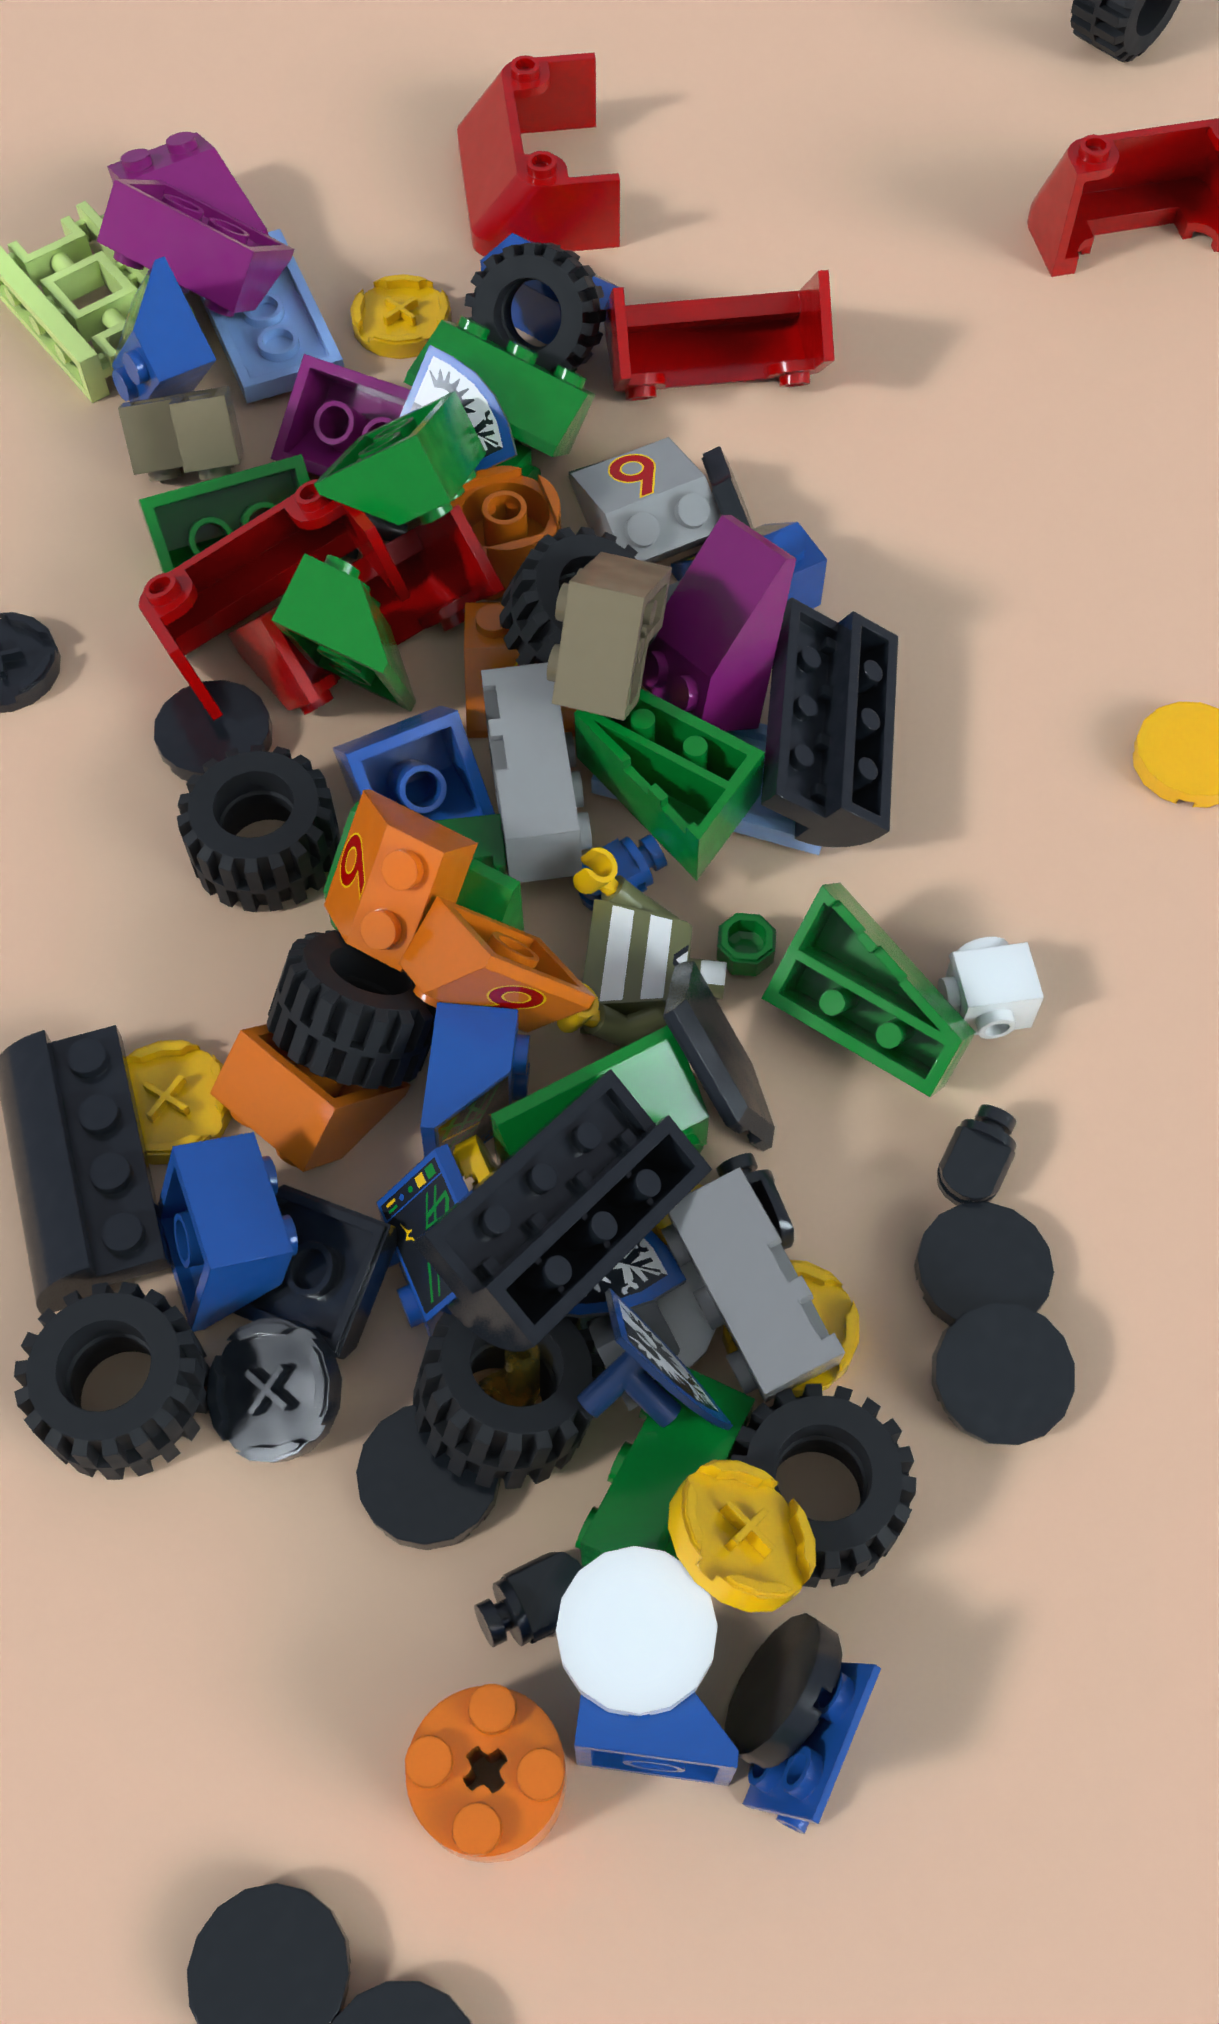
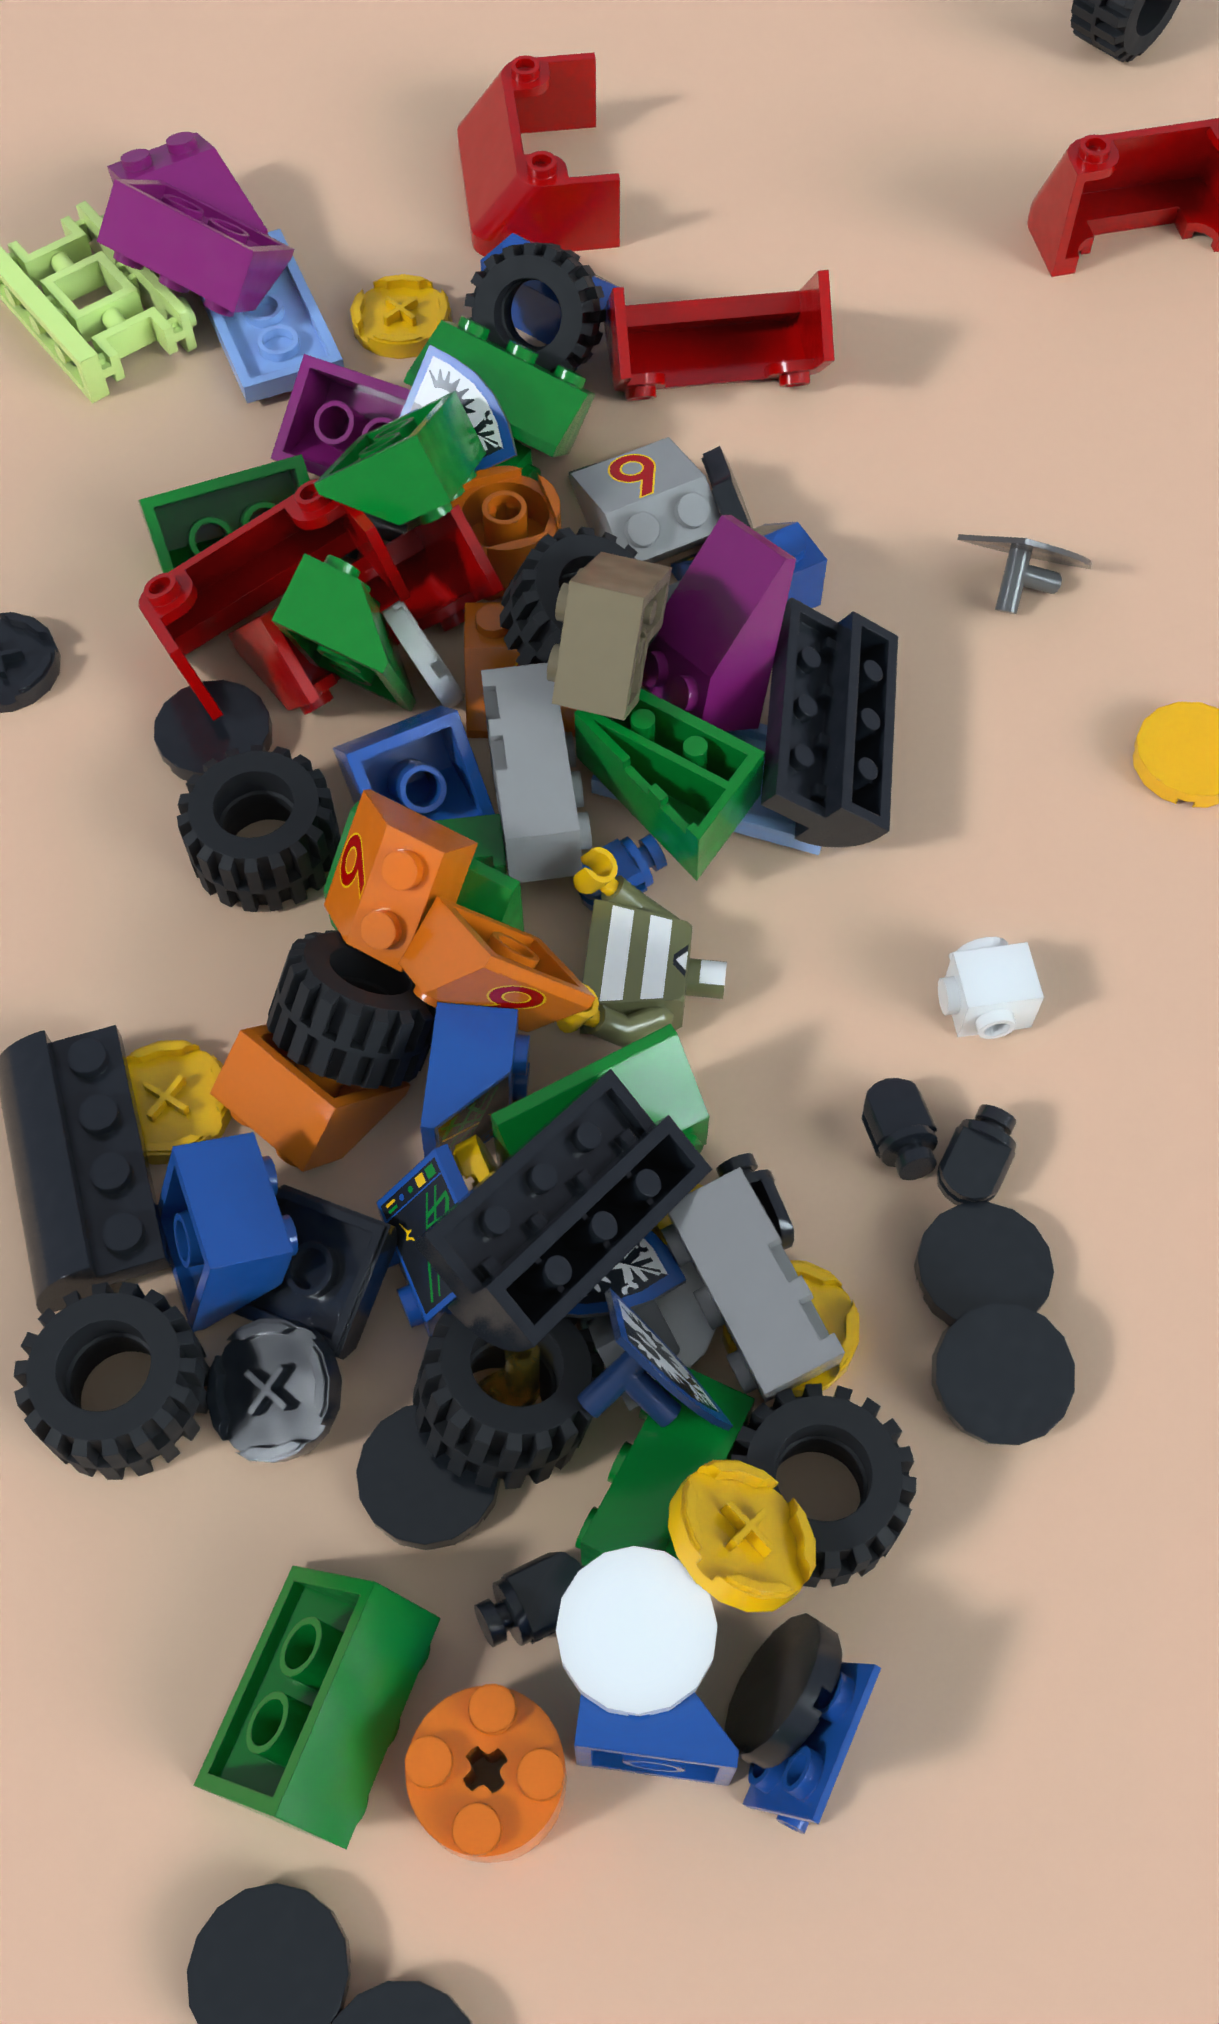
(161, 341): blue slope -> none
(183, 431): dark tan brick -> none
(319, 1703): none -> green slope
(423, 654): none -> white tile
(717, 1055): black tile -> none
(746, 944): green tile -> none
(867, 994): green wedge -> none
(900, 1127): none -> black arm
(1019, 572): none -> dark grey shield

